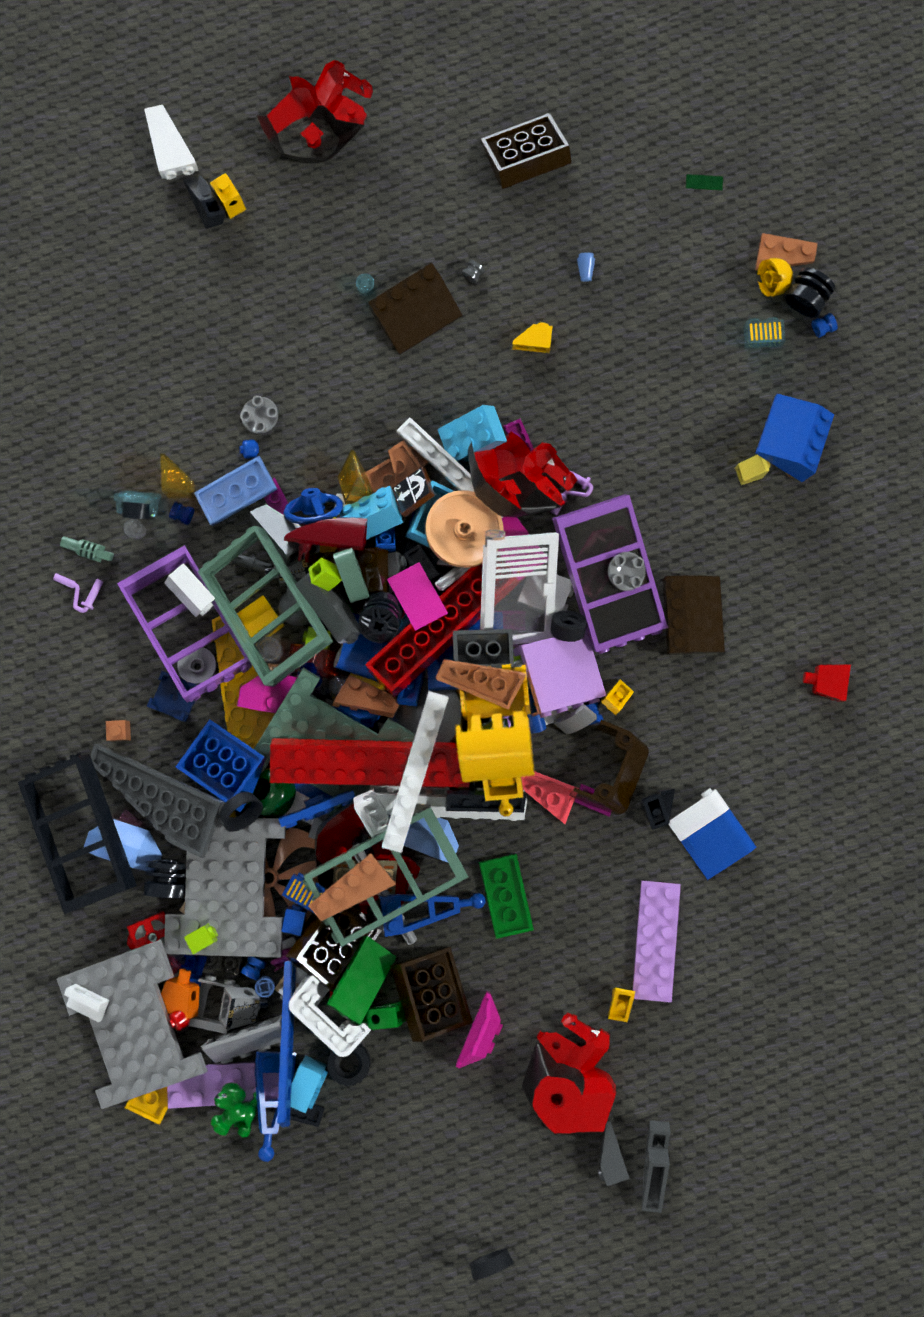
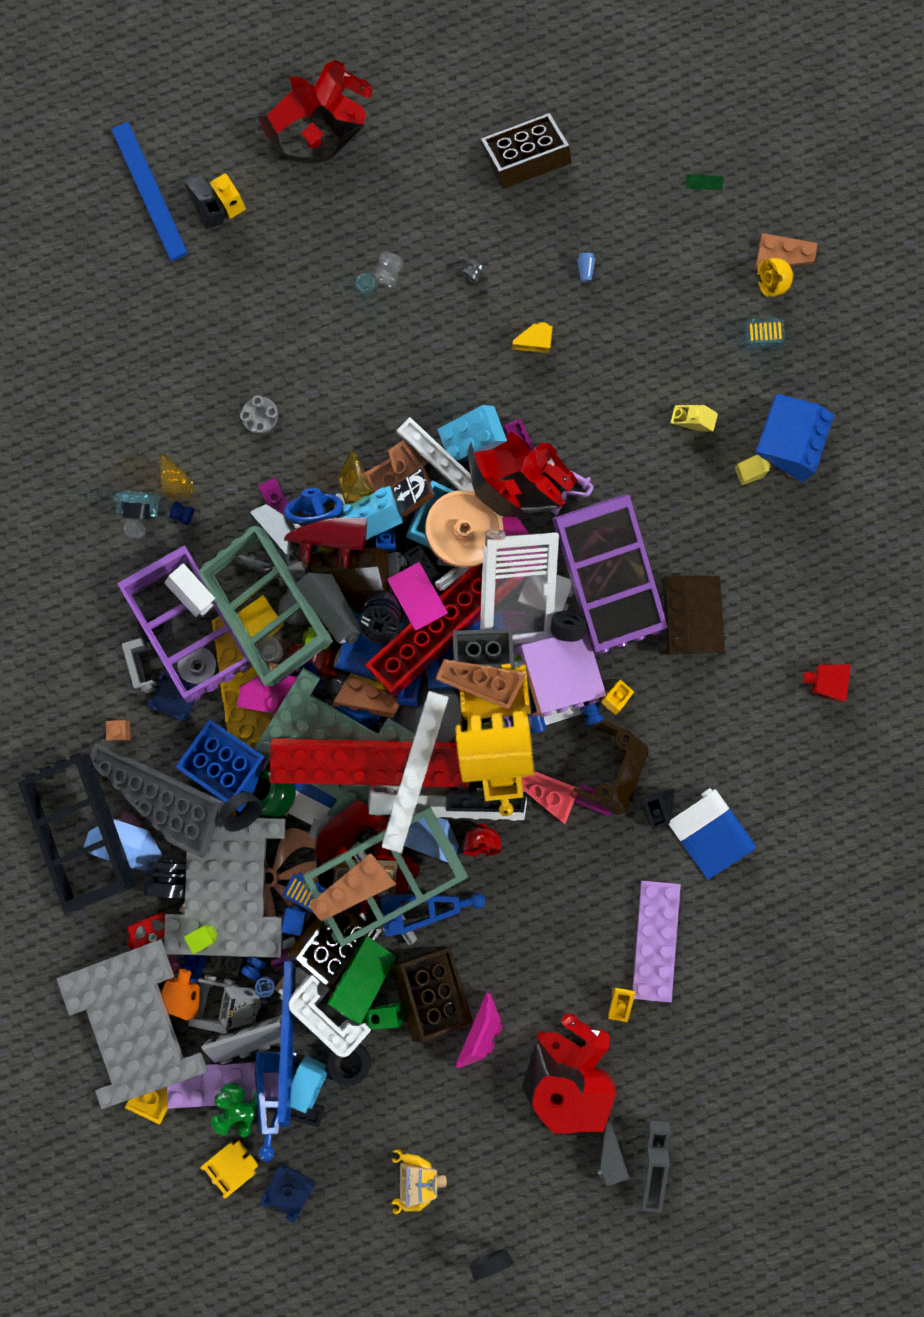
(72, 584): lavender piece -> none
(86, 1002): white panel -> none
(87, 549): sand green hinge -> none
(131, 652): none -> light grey panel
(149, 191): none -> blue tile
(166, 630): none -> black tyre
(169, 148): white slope -> none
(178, 1020): red piece -> none
(231, 1167): none -> yellow plate
(235, 491): medium blue tile -> none
(249, 449): blue piece -> none
(288, 1191): none -> dark blue panel
(316, 807): blue plate -> none
(324, 574): lime brick -> none
(351, 575): sand green beam -> none
(371, 812): white hinge -> none
(387, 270): none -> clear wheel
(415, 308): dark brown slope -> none
(417, 1183): none -> torso
(481, 841): none -> red cylinder
(506, 896): green tile -> none
(576, 720): light grey slope -> none
(626, 571): light grey dish -> none
(694, 417): none -> light yellow slope
(809, 292): black wheel -> none
(824, 325): blue wheel -> none

